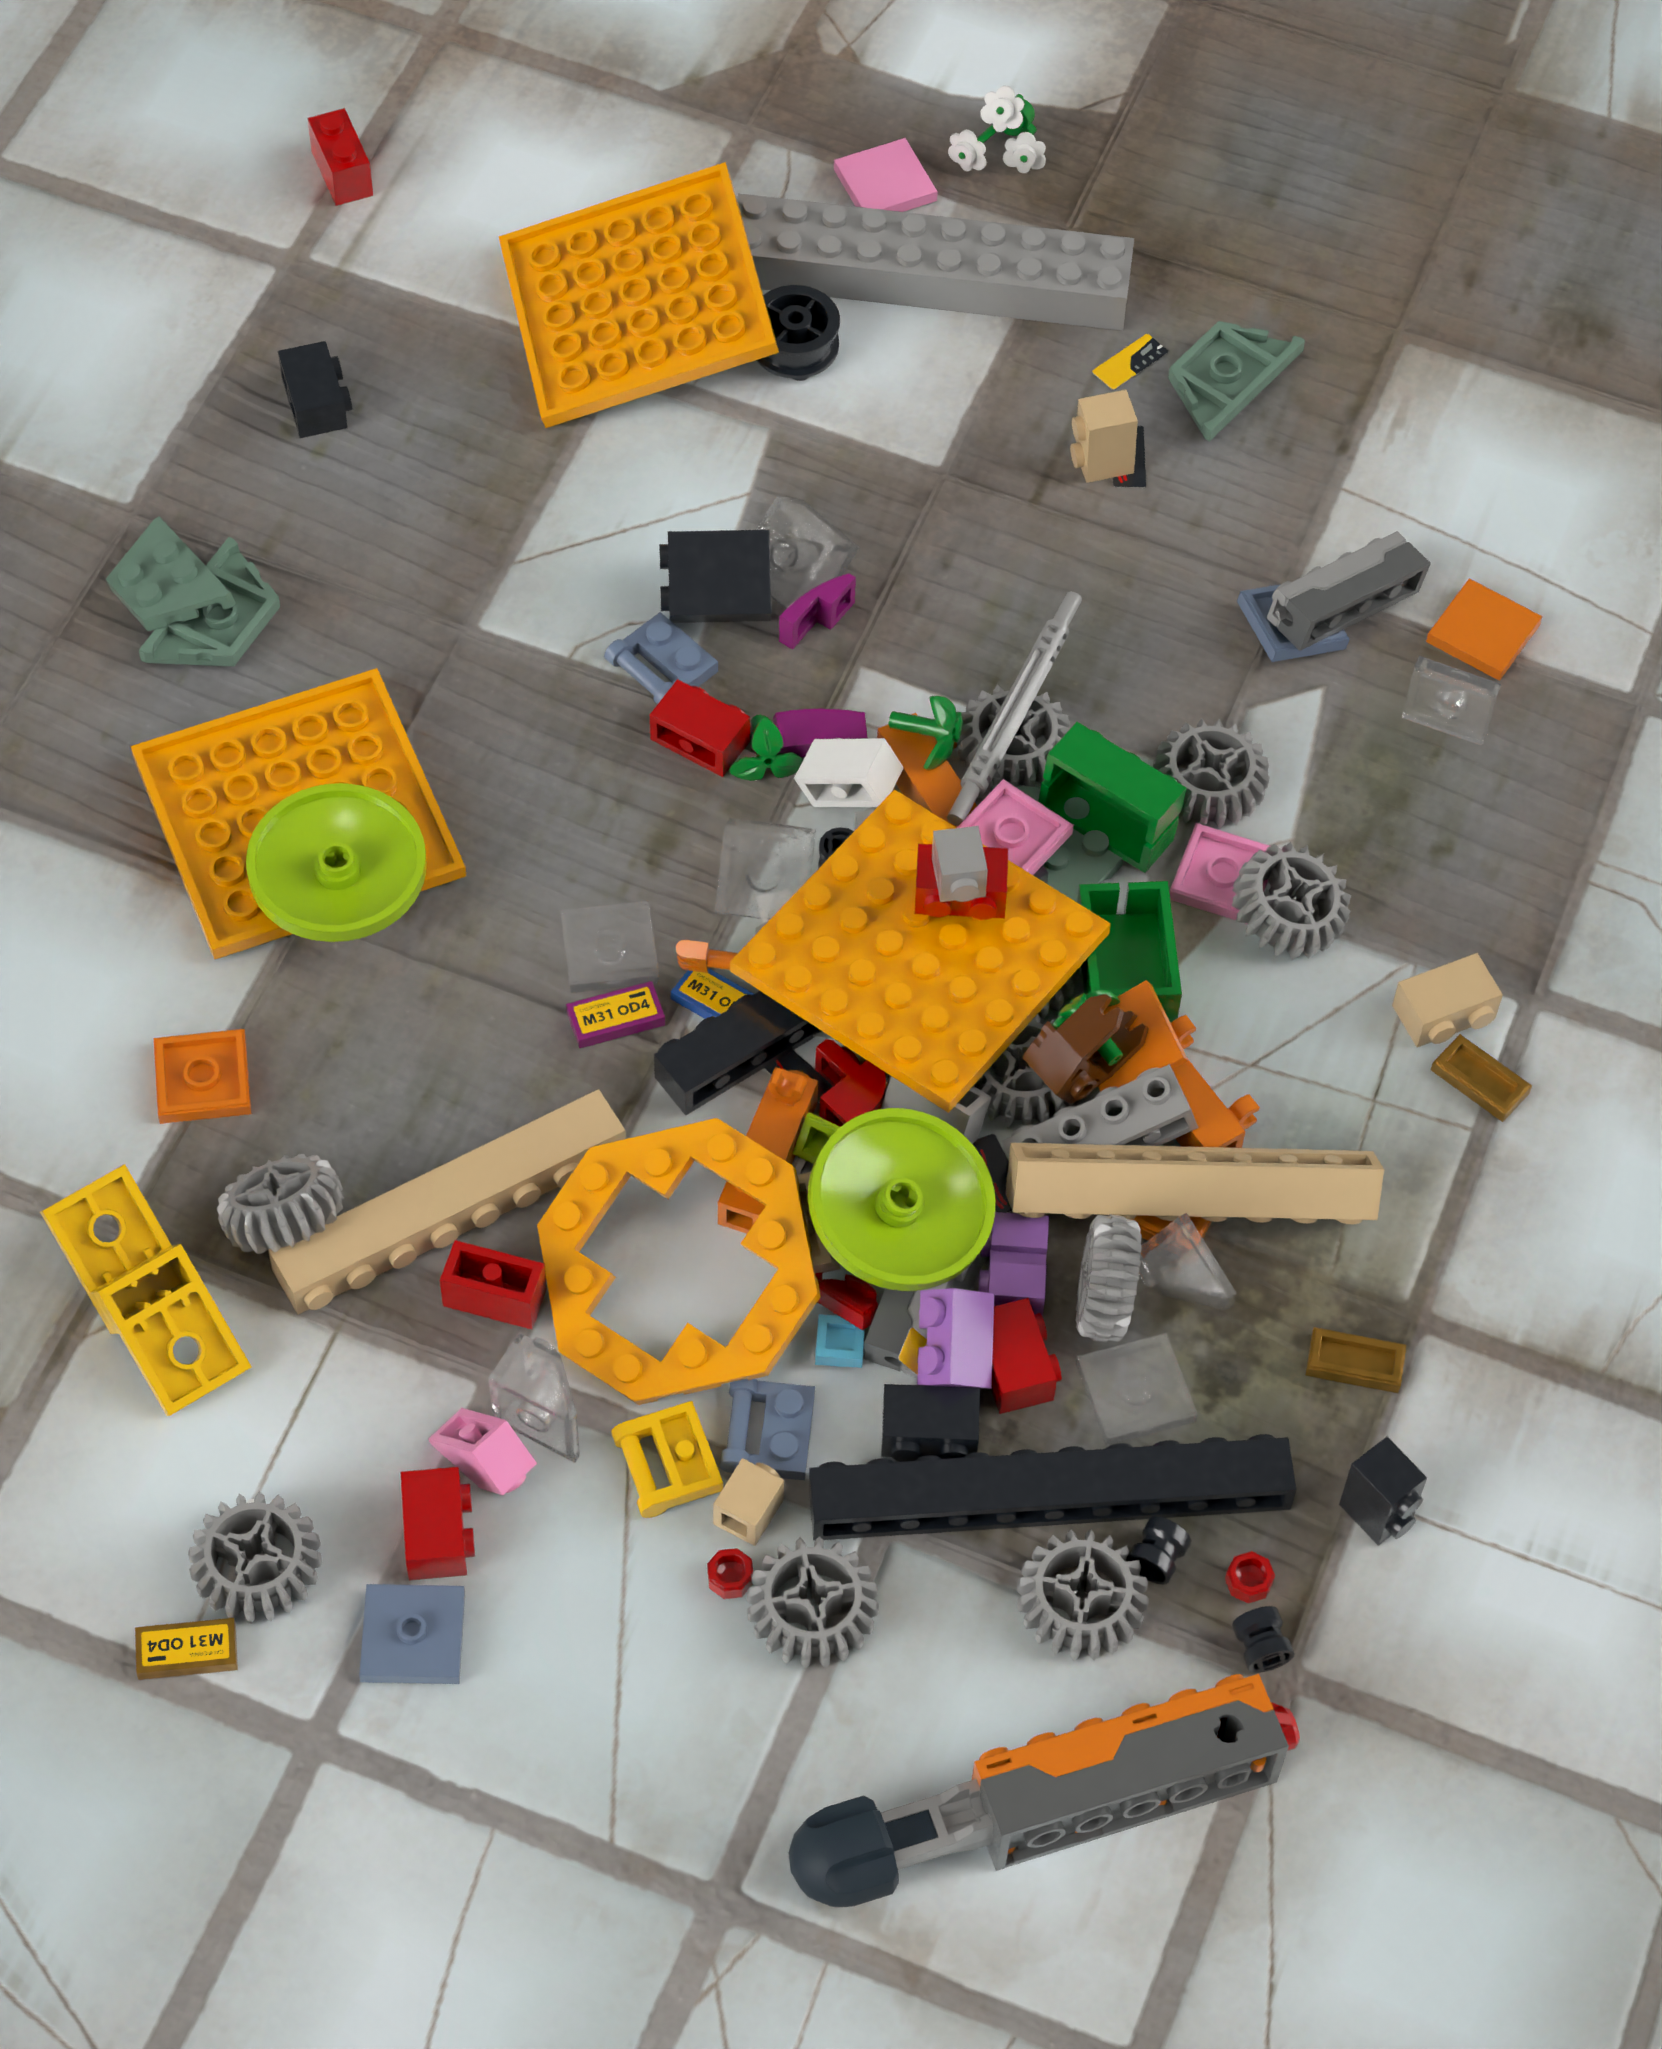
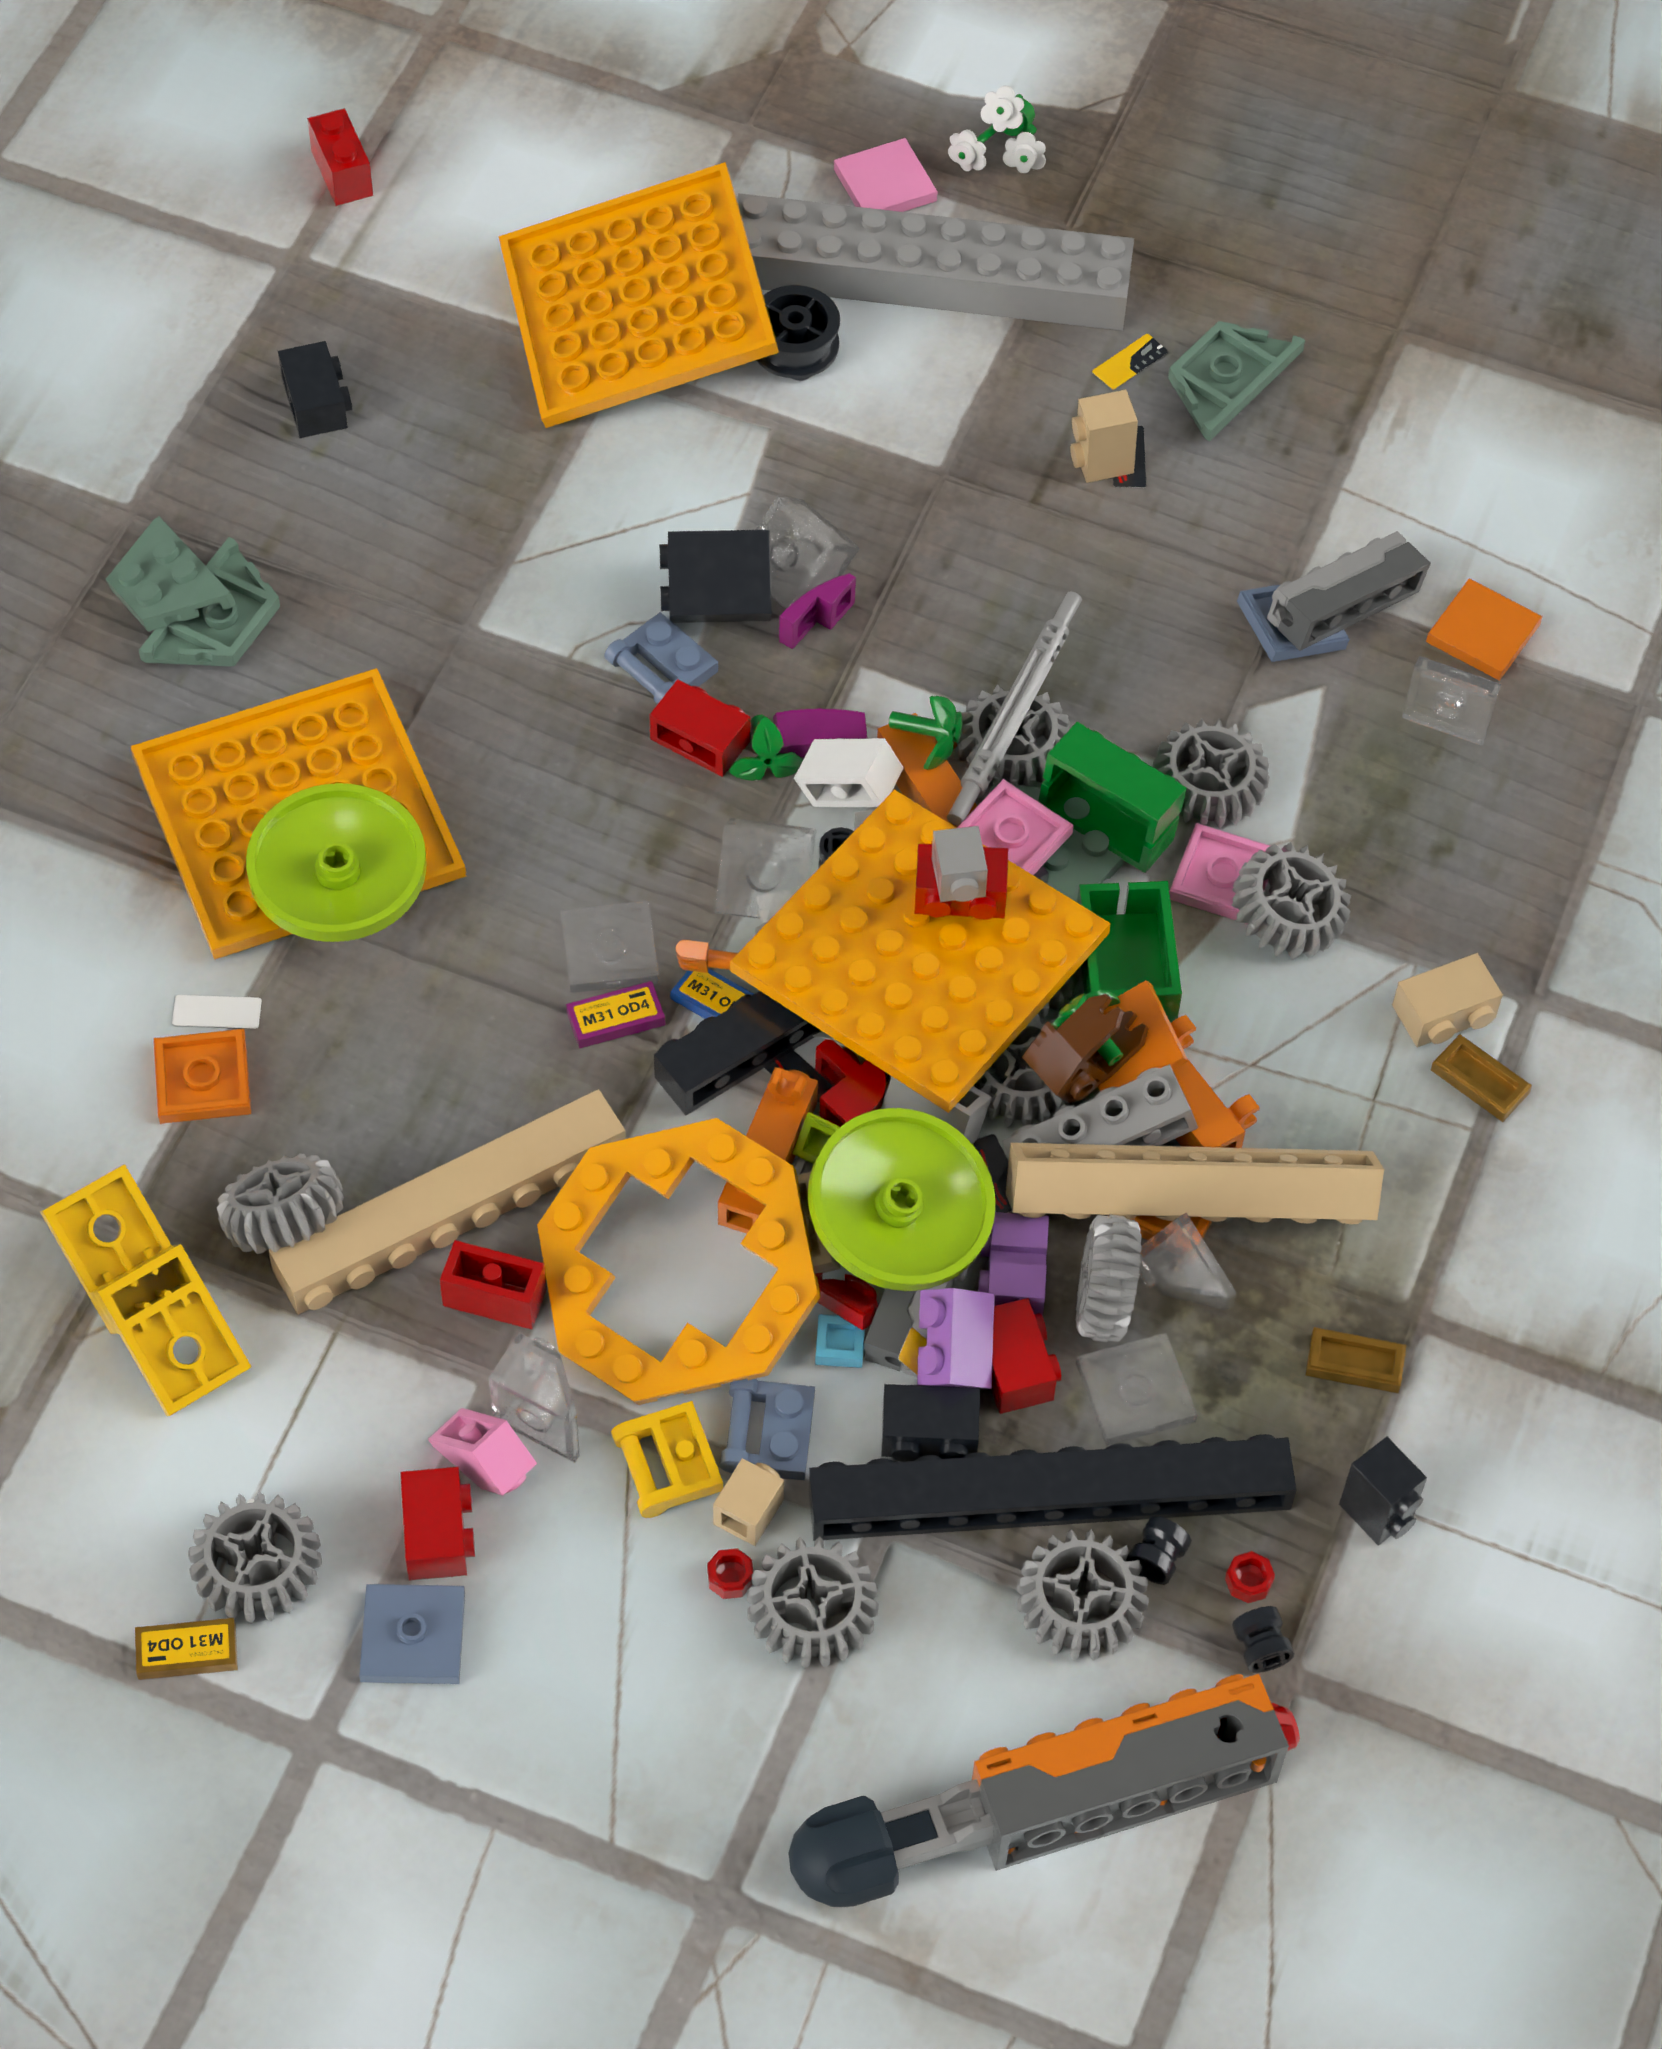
(216, 1011): none -> white sticker

